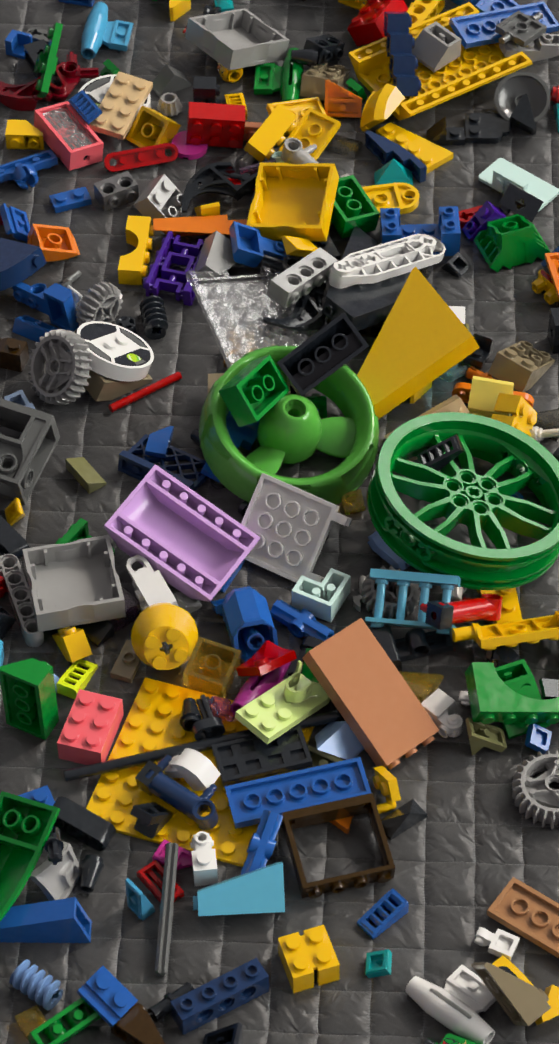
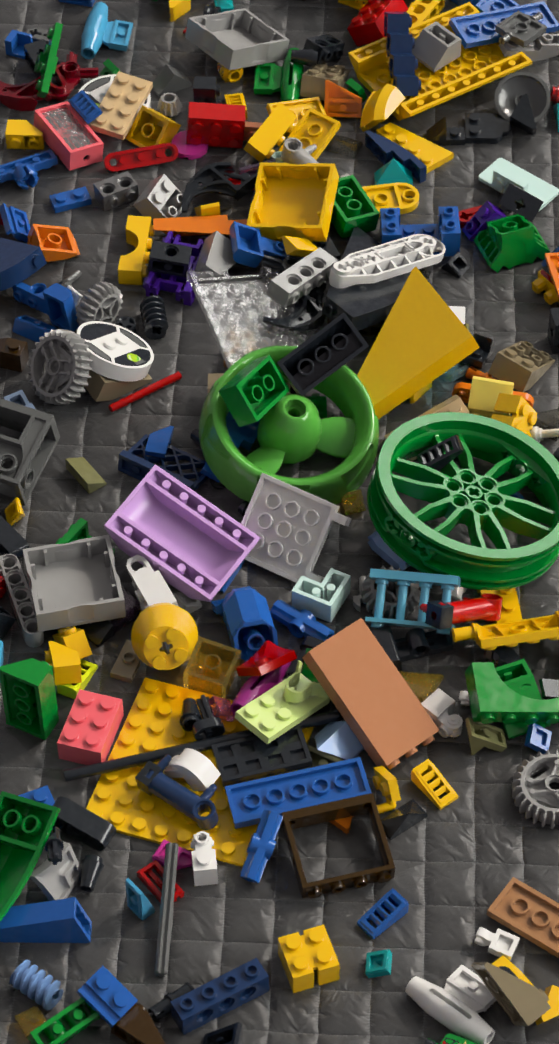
(65, 663): none -> yellow slope
(150, 818): black slope -> none
(169, 258): none -> black brick
(245, 894): medium azure slope -> none
(425, 772): none -> yellow slope

